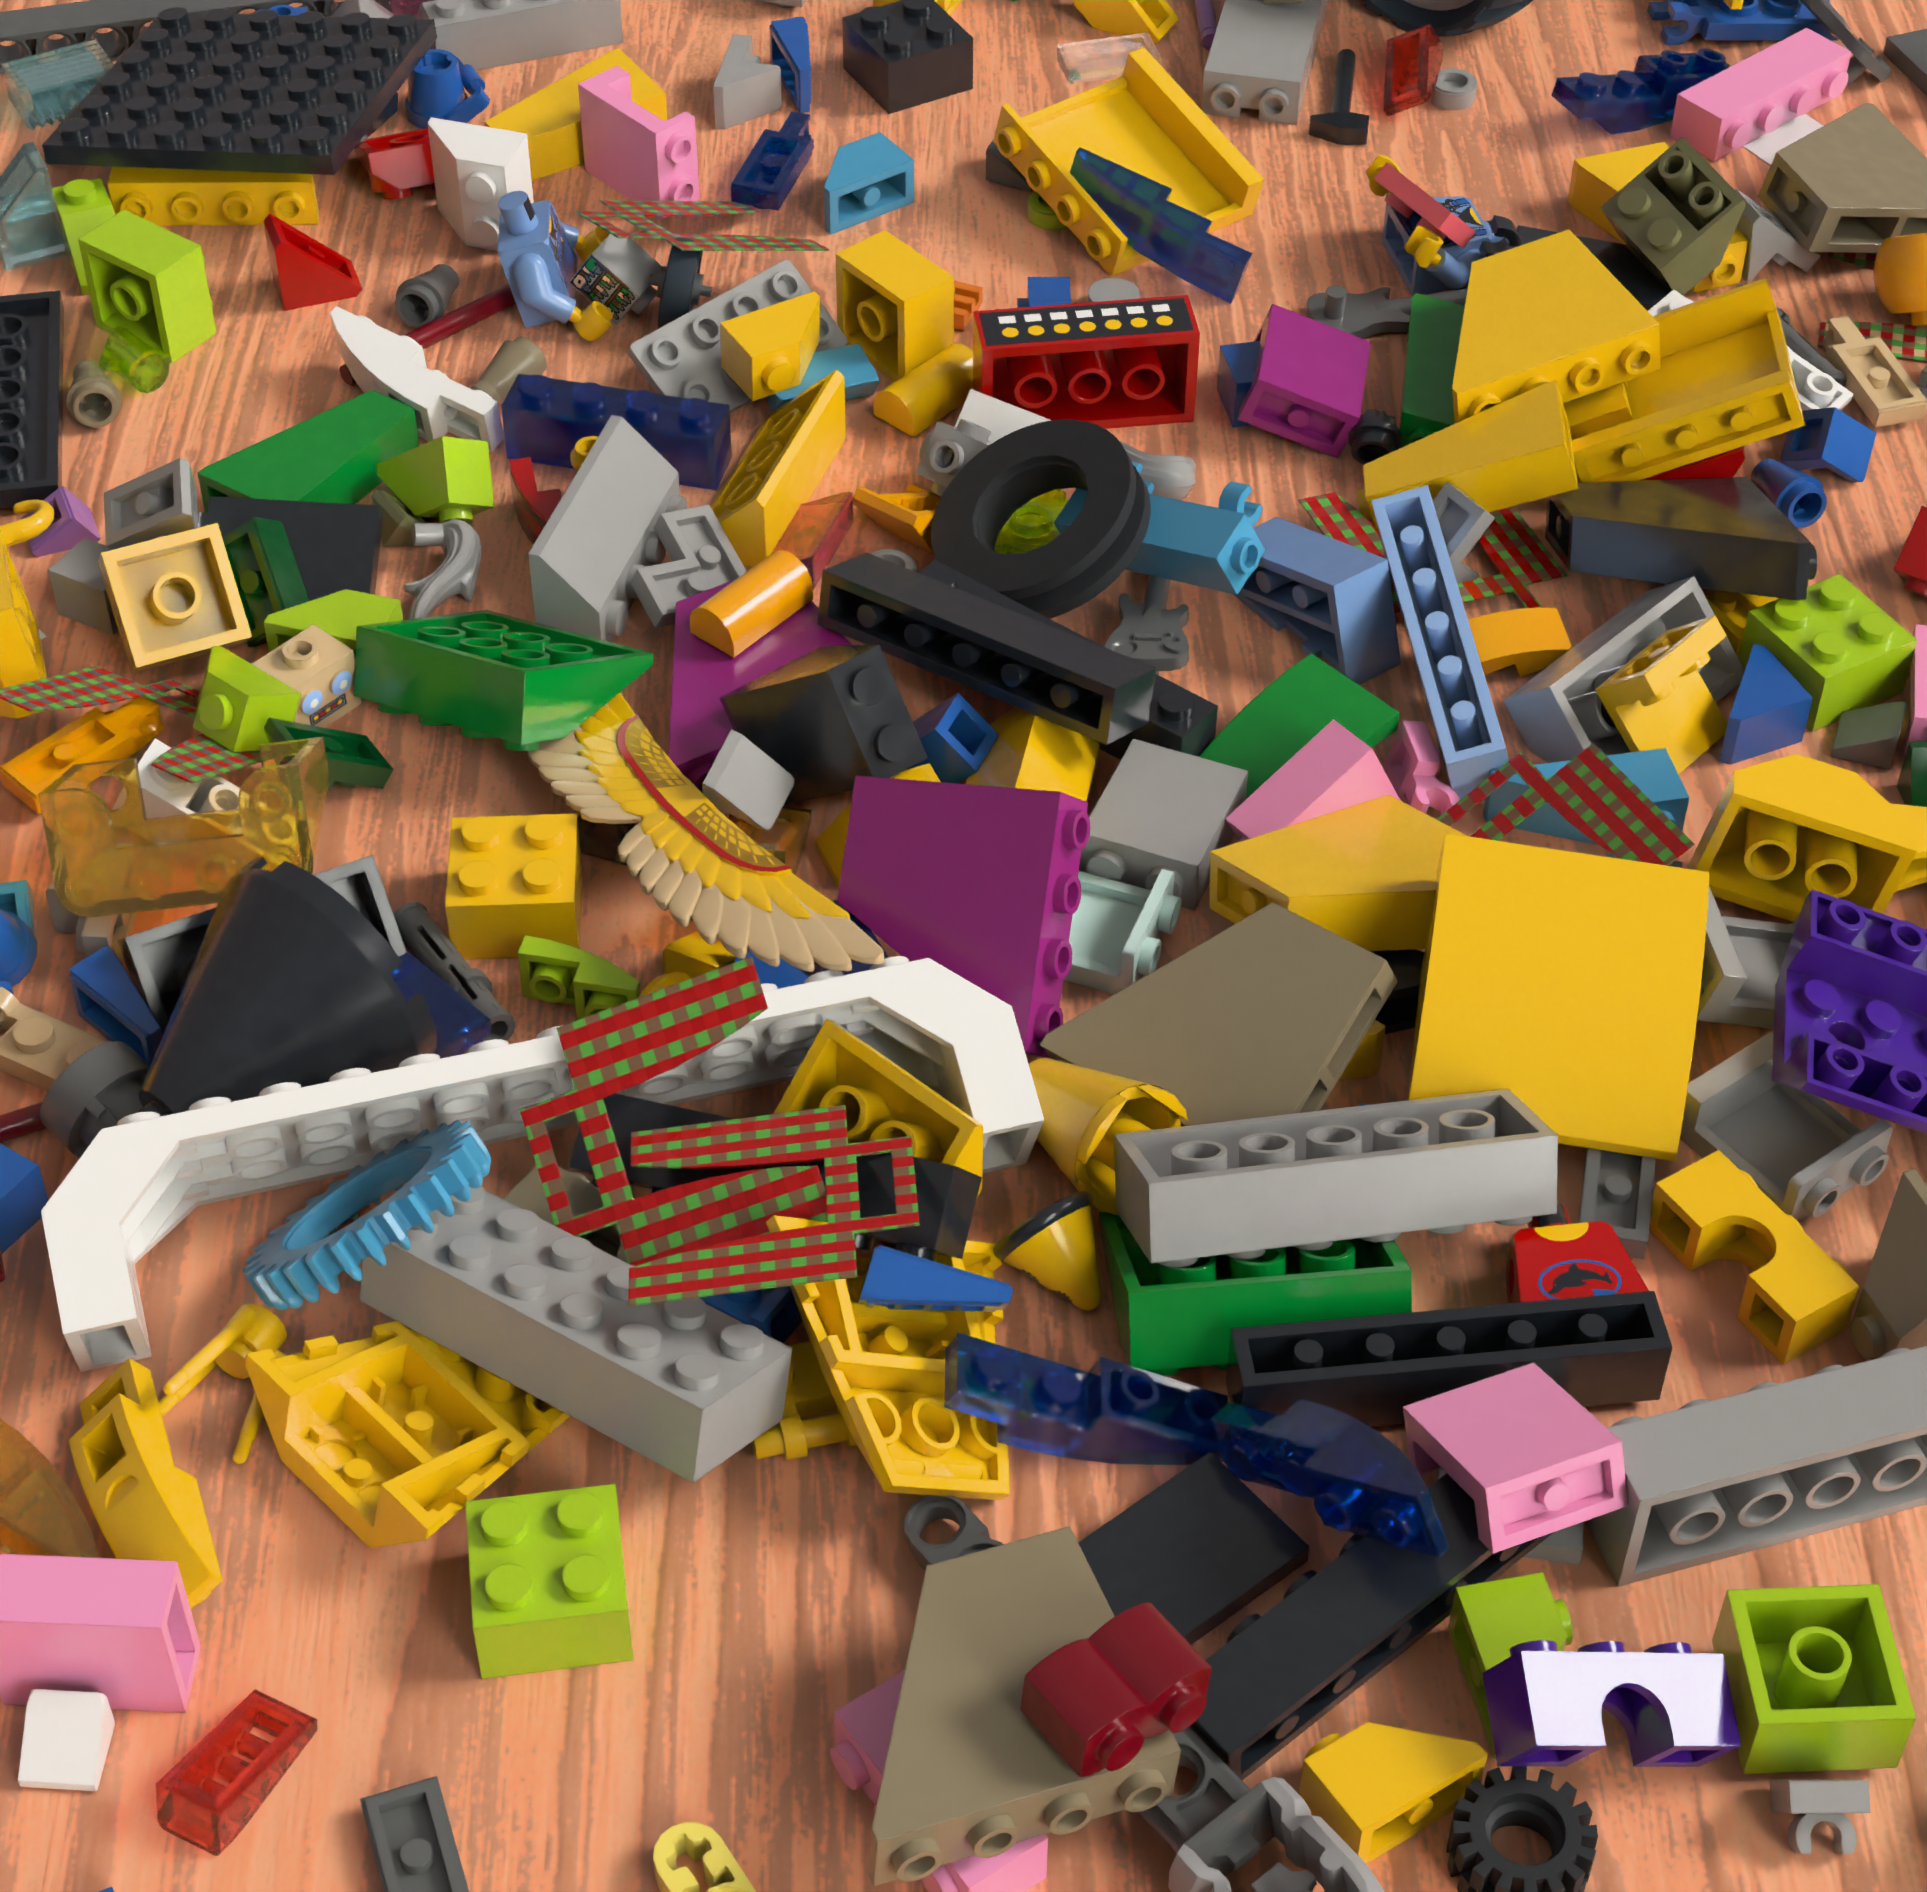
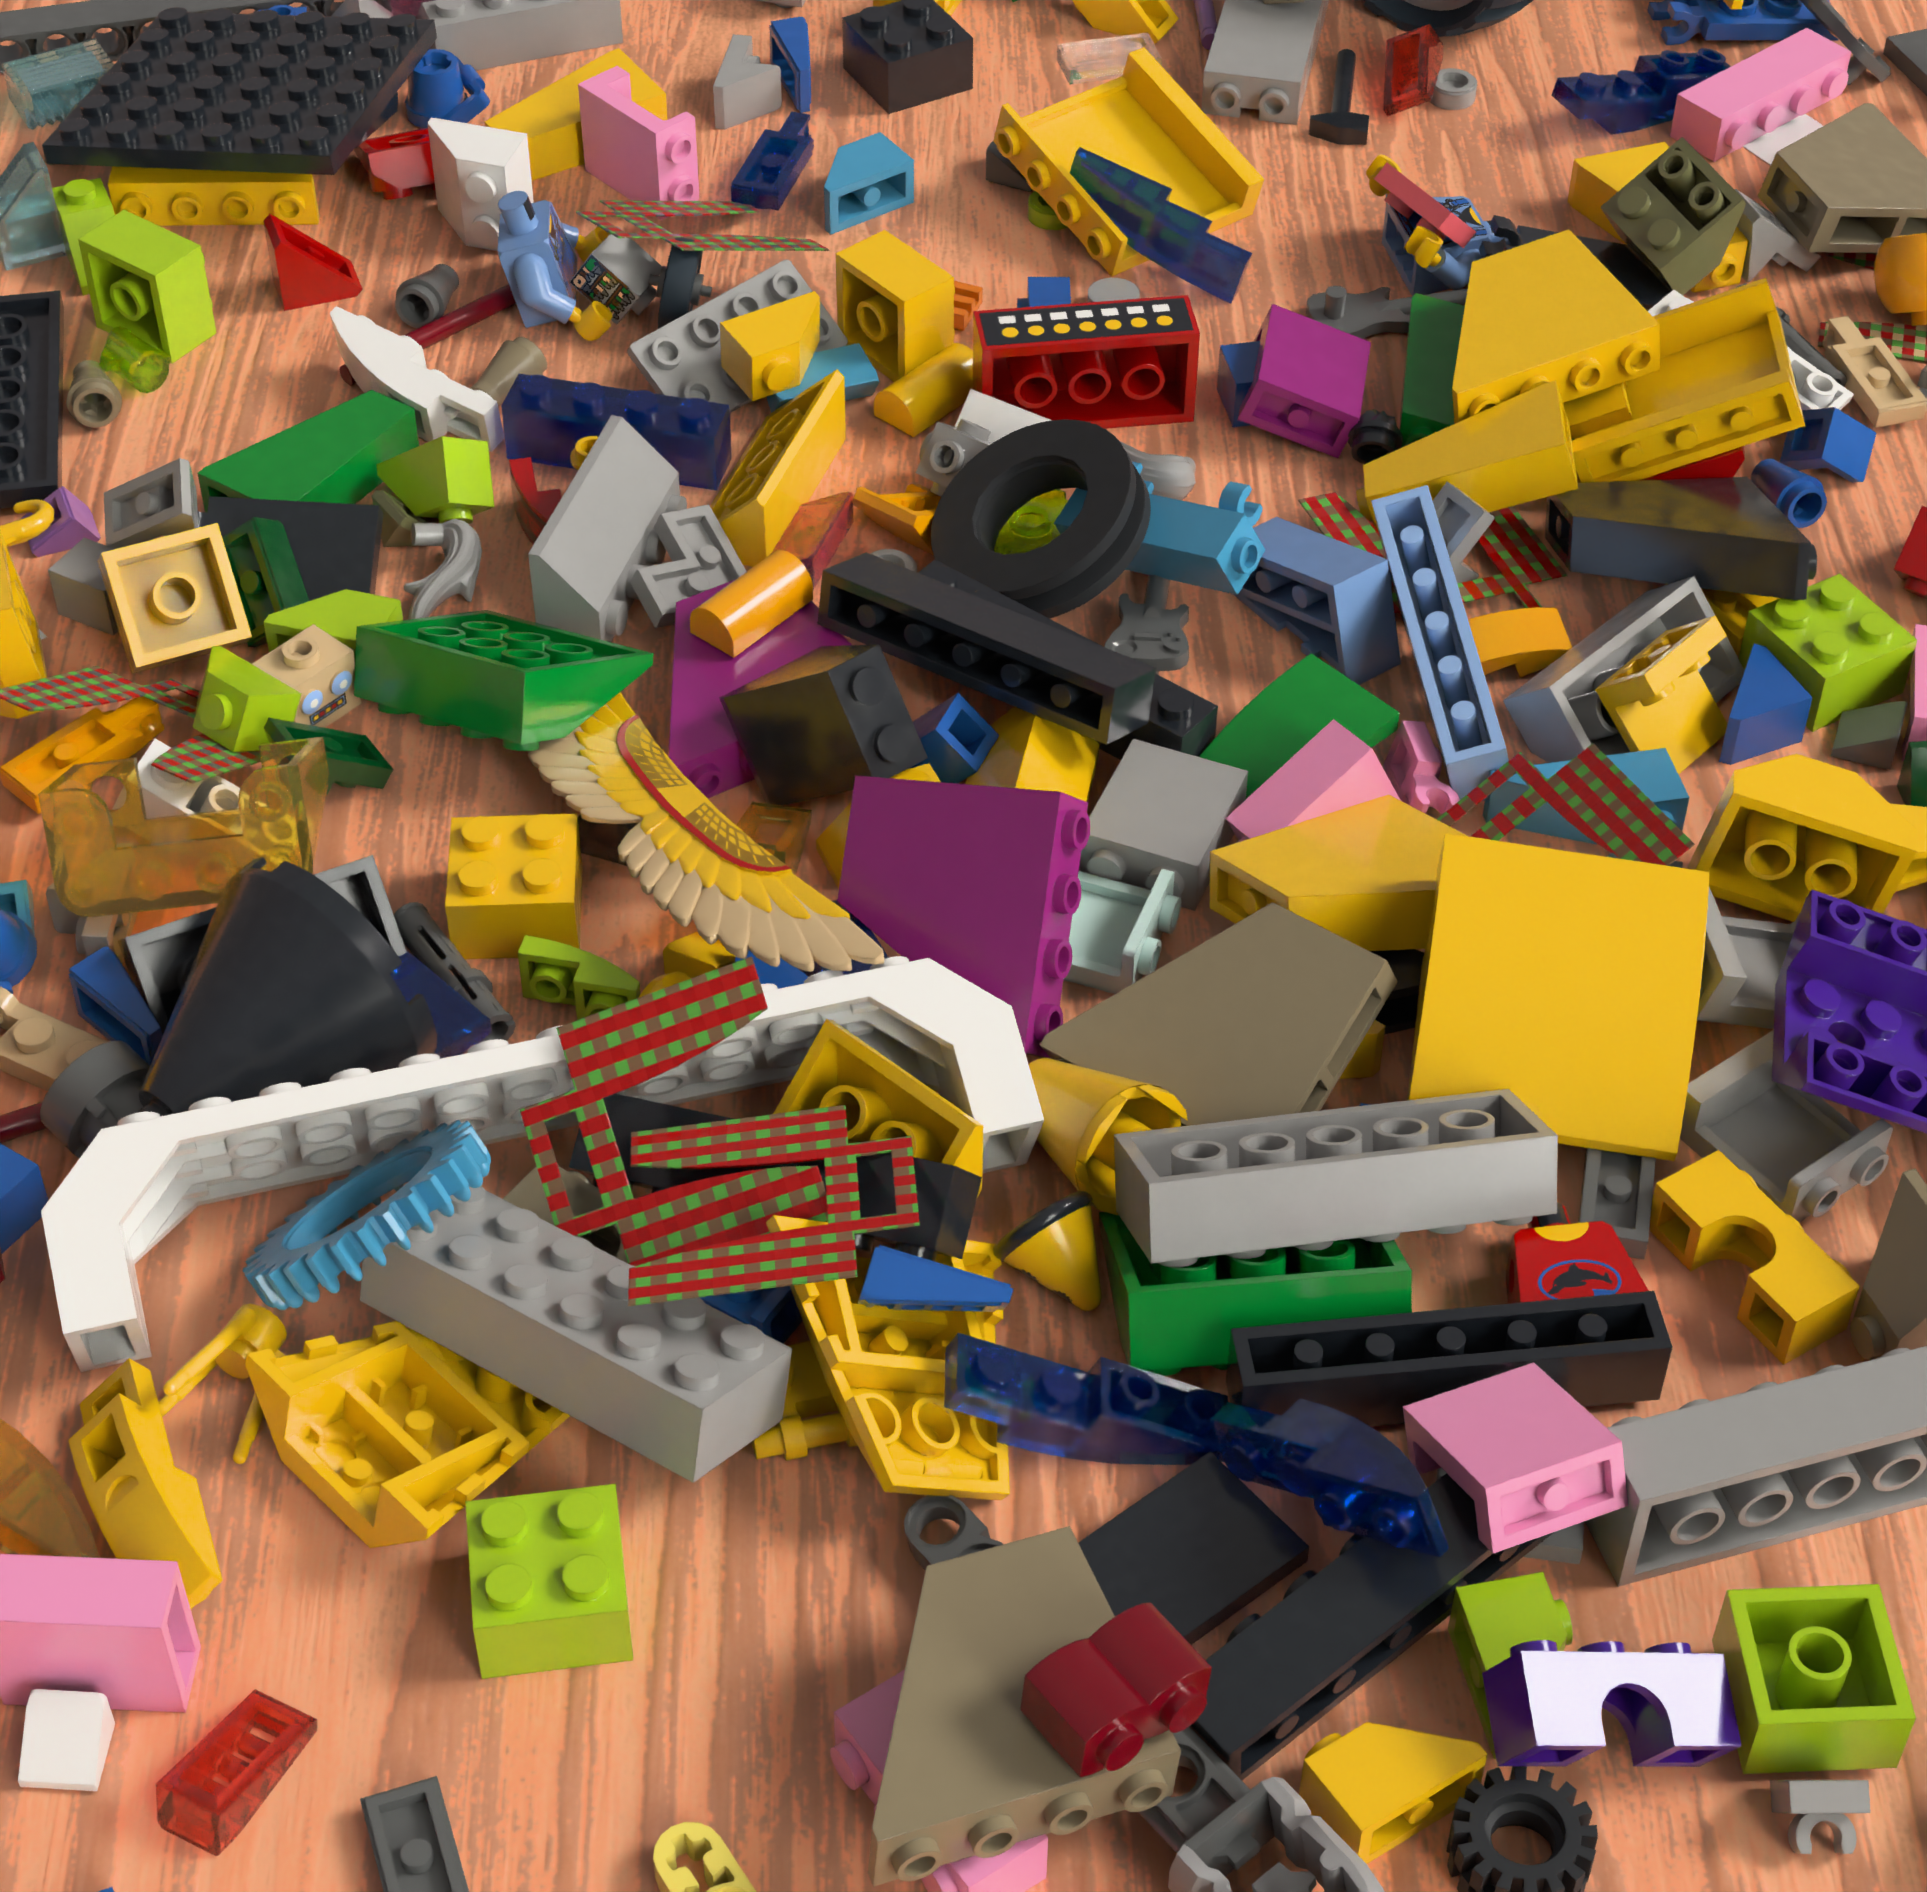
(747, 782): light grey slope -> none

